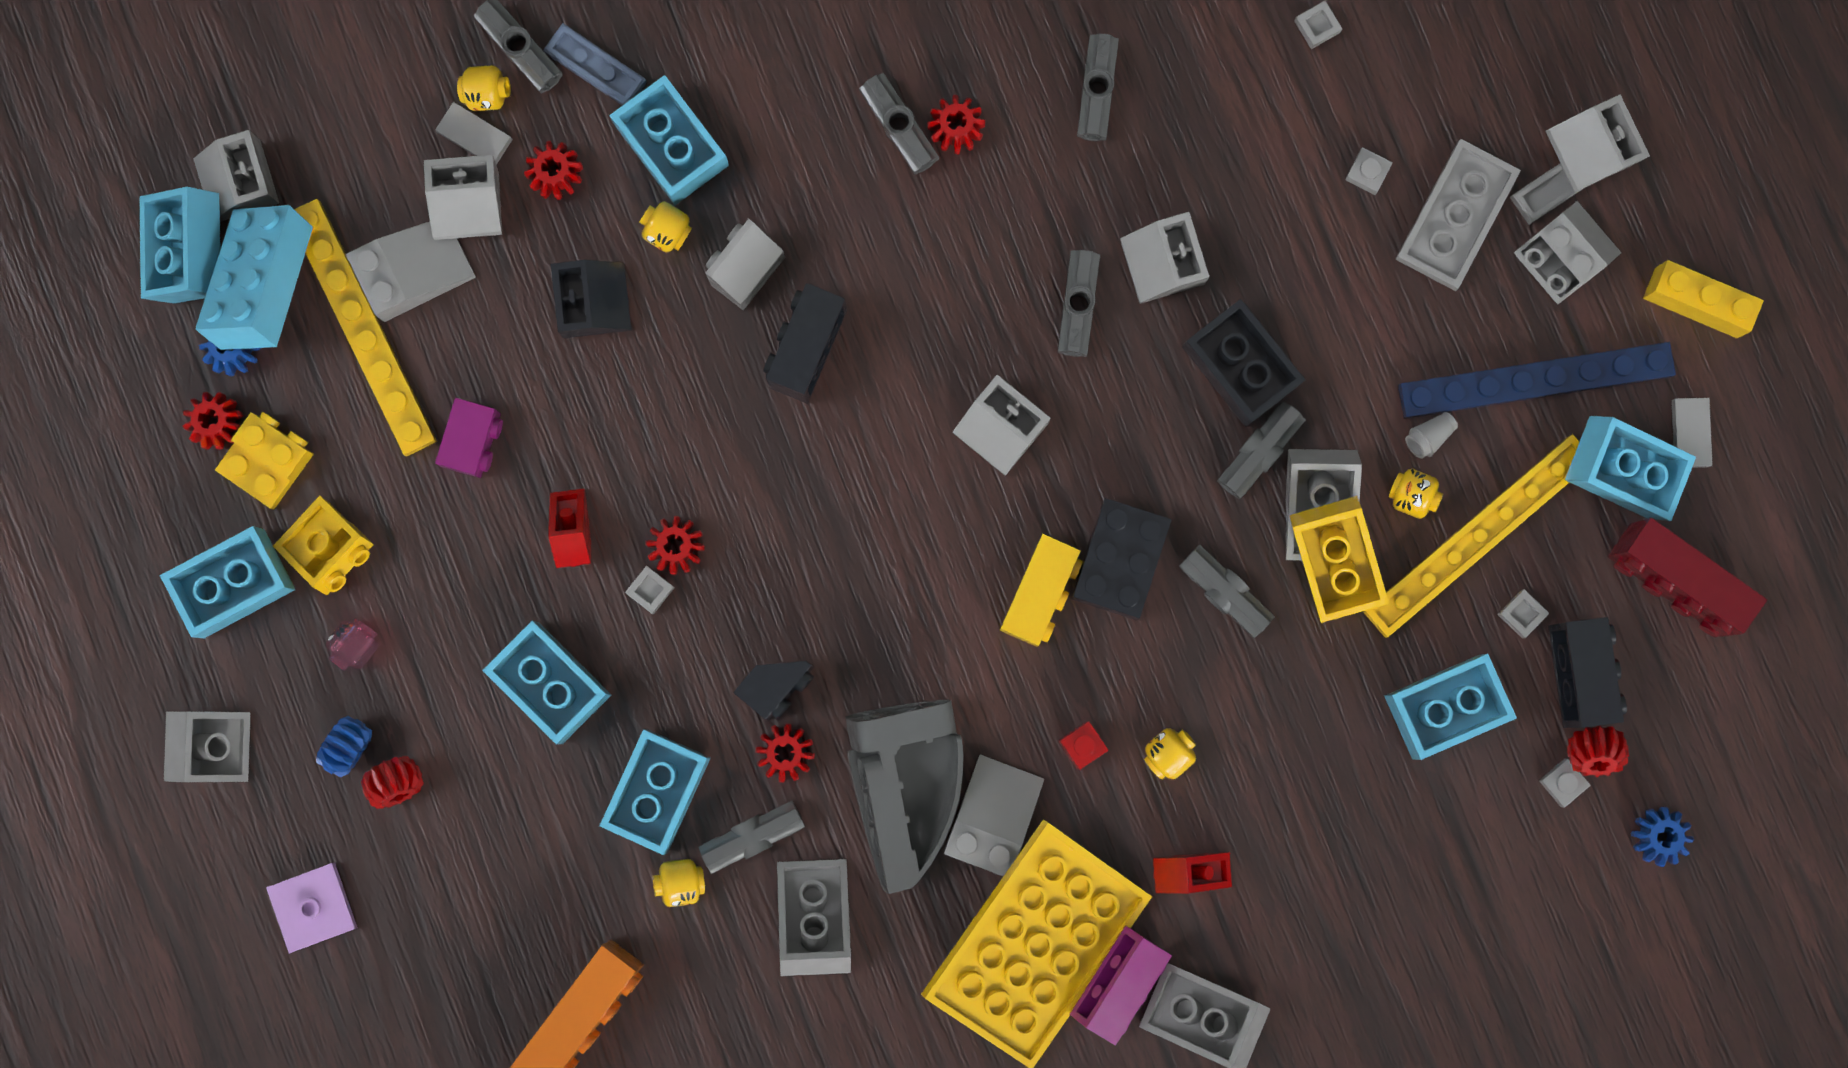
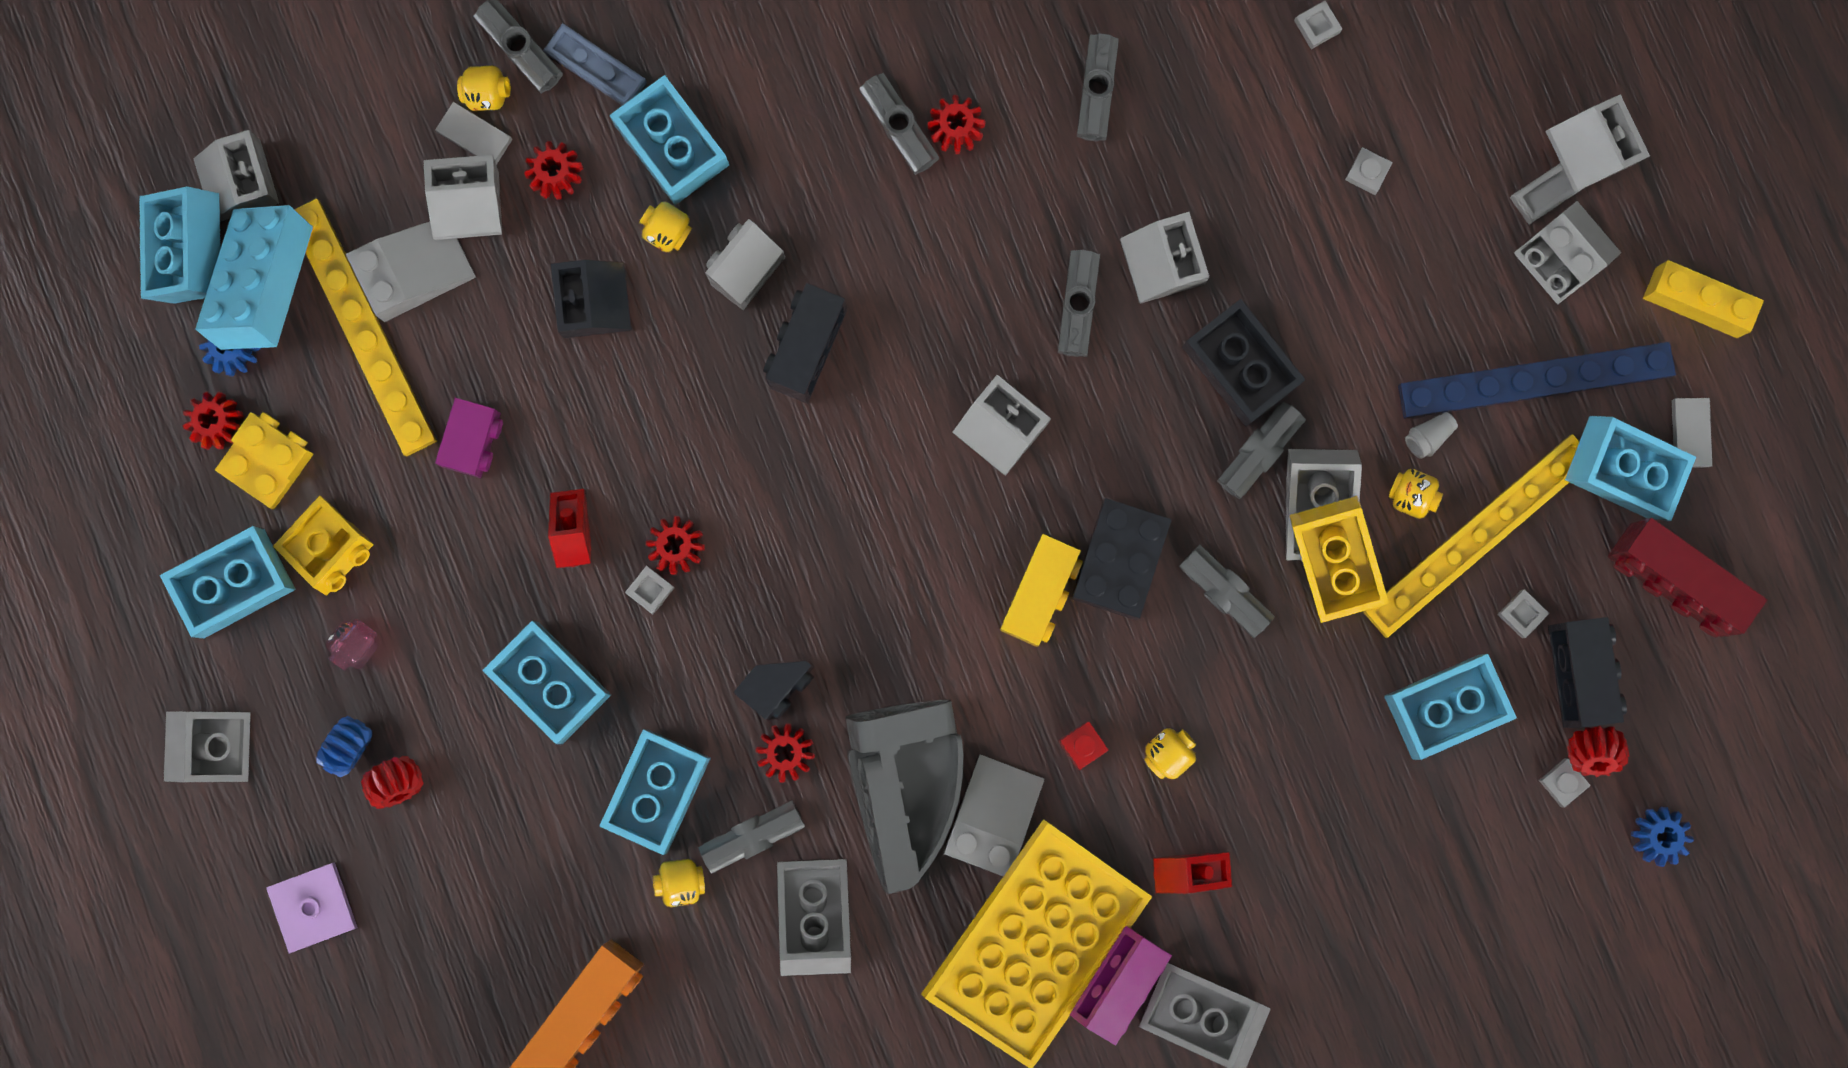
(1458, 214): light grey plate -> none

